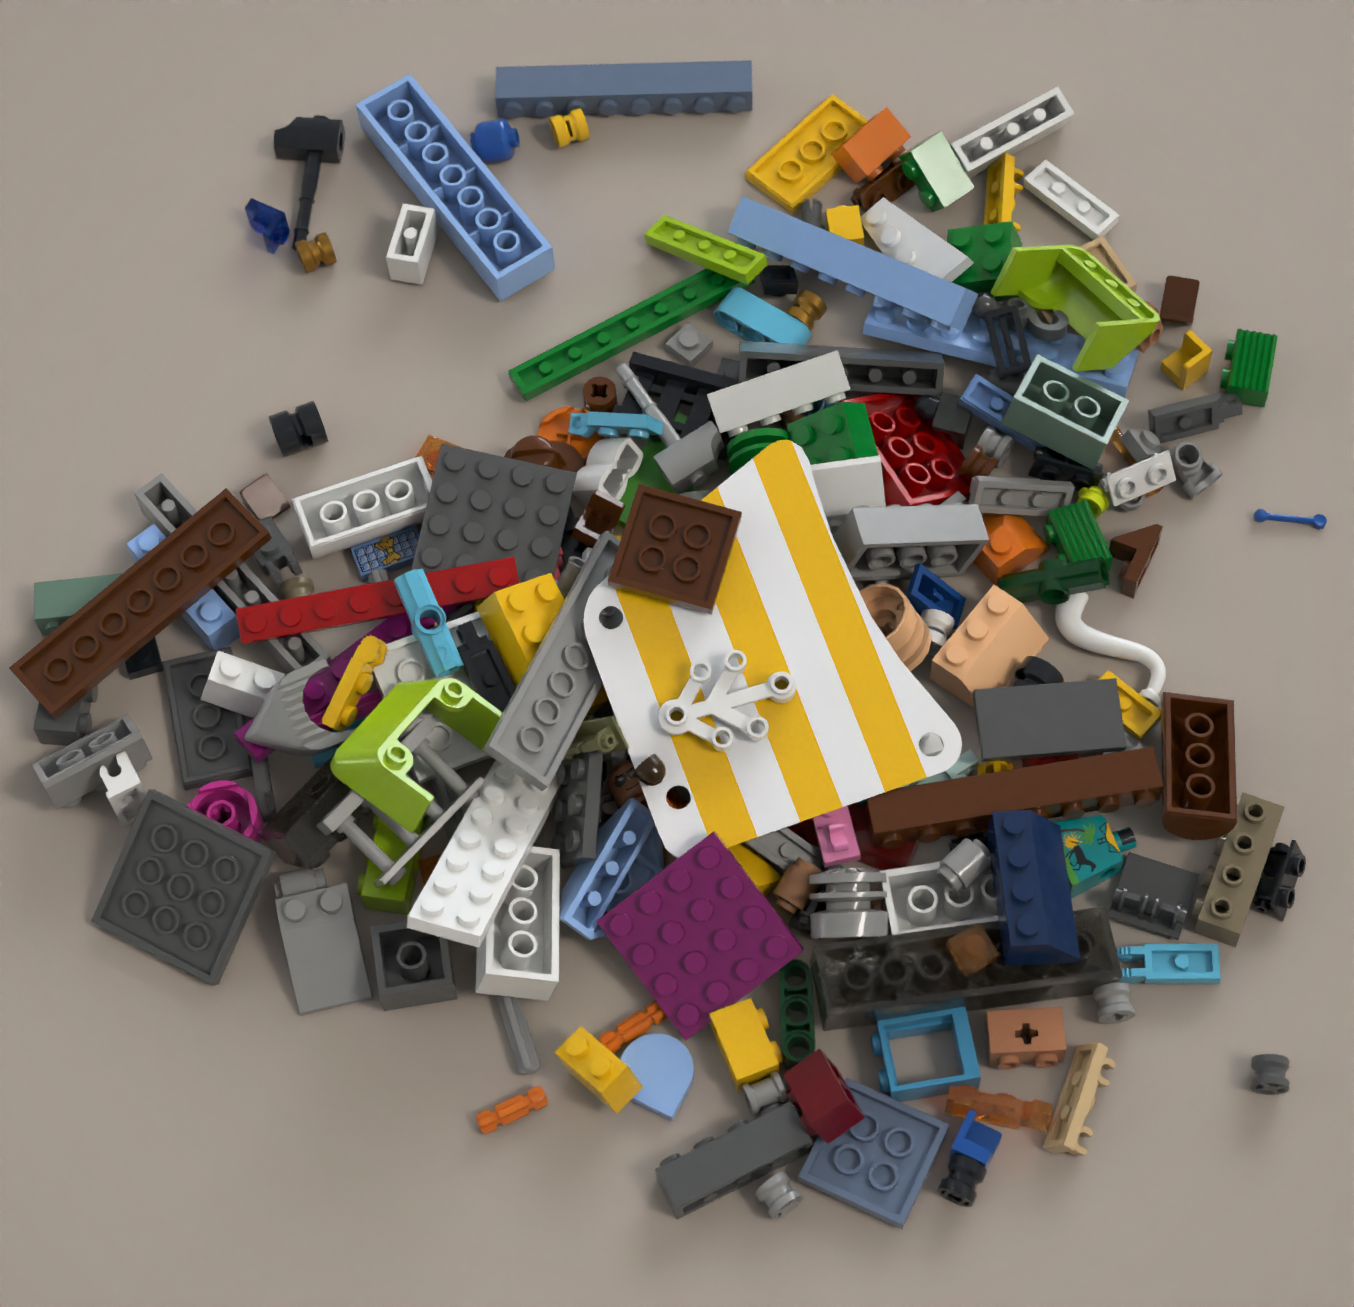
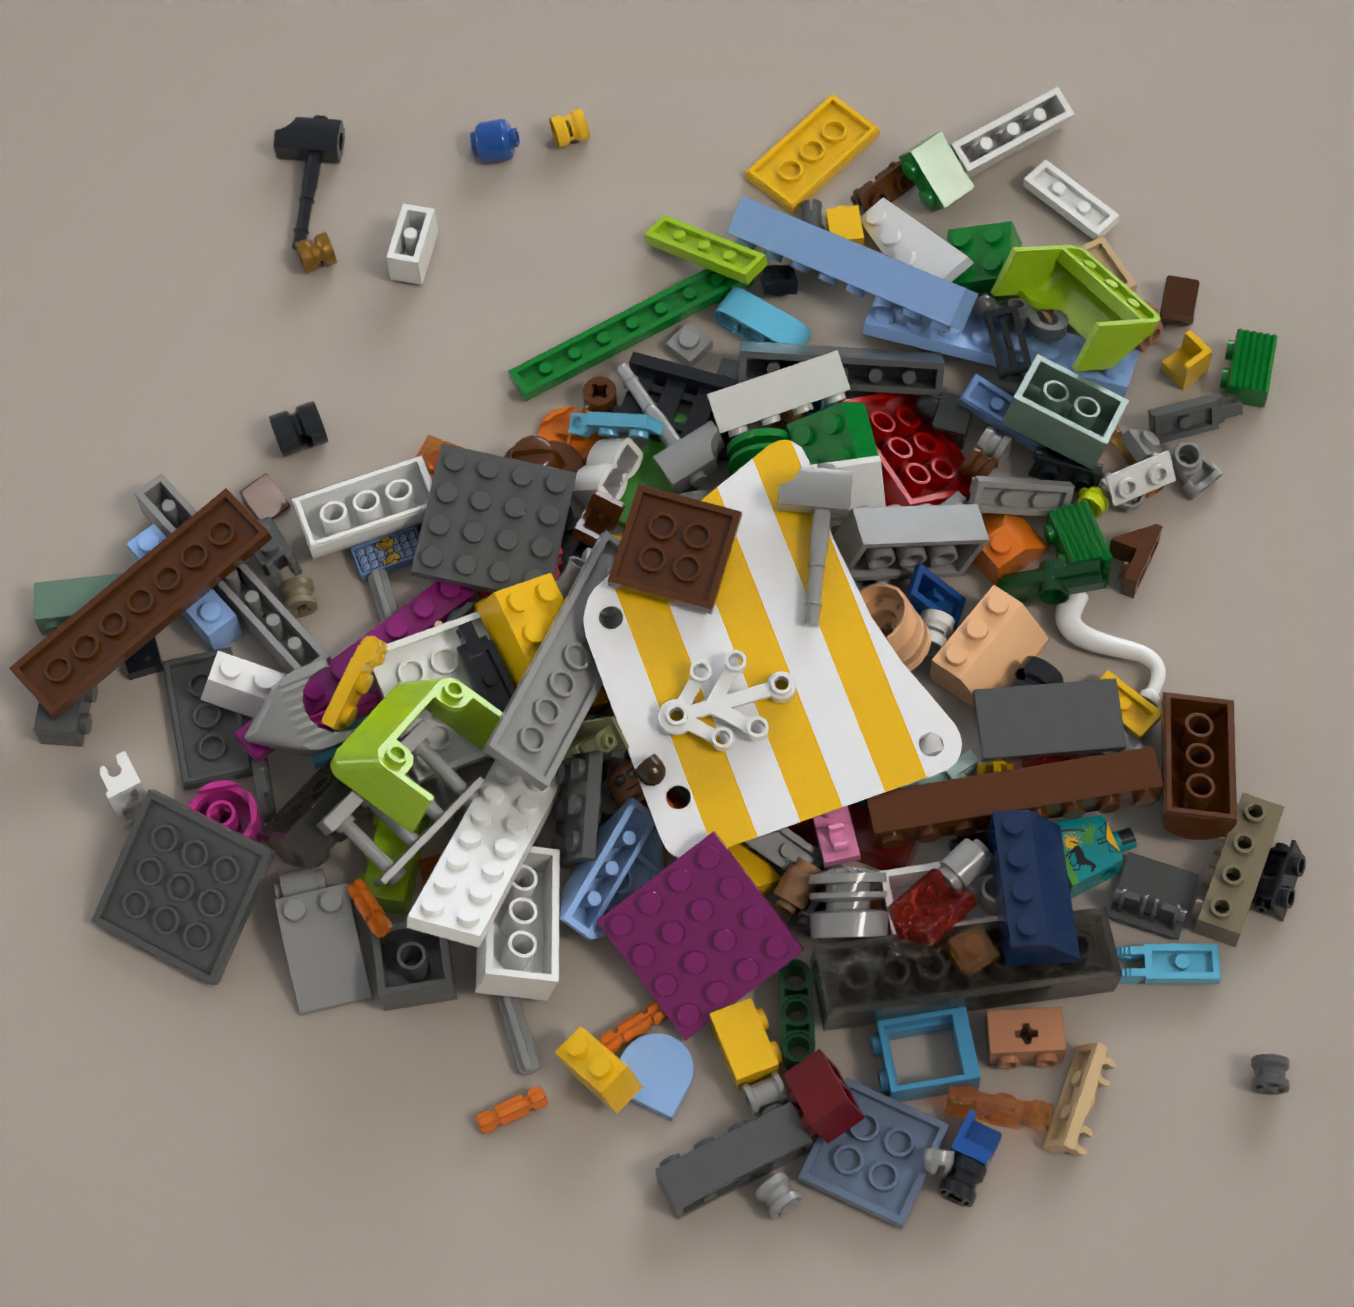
(76, 768): light grey slope -> none
(269, 222): clear blue bracket -> none
(369, 602): red plate -> none
(369, 908): none -> orange axle
(420, 603): medium azure piece -> none
(458, 185): light blue brick -> none
(624, 88): sand blue brick -> none
(807, 308): pearl gold wheel -> none
(821, 493): none -> light grey piece
(871, 145): orange brick -> none
(929, 909): none -> clear red bracket
(938, 1160): none -> light grey hinge
(1001, 190): yellow plate -> none
(1113, 1003): light grey wheel -> none
(1318, 522): blue hinge -> none

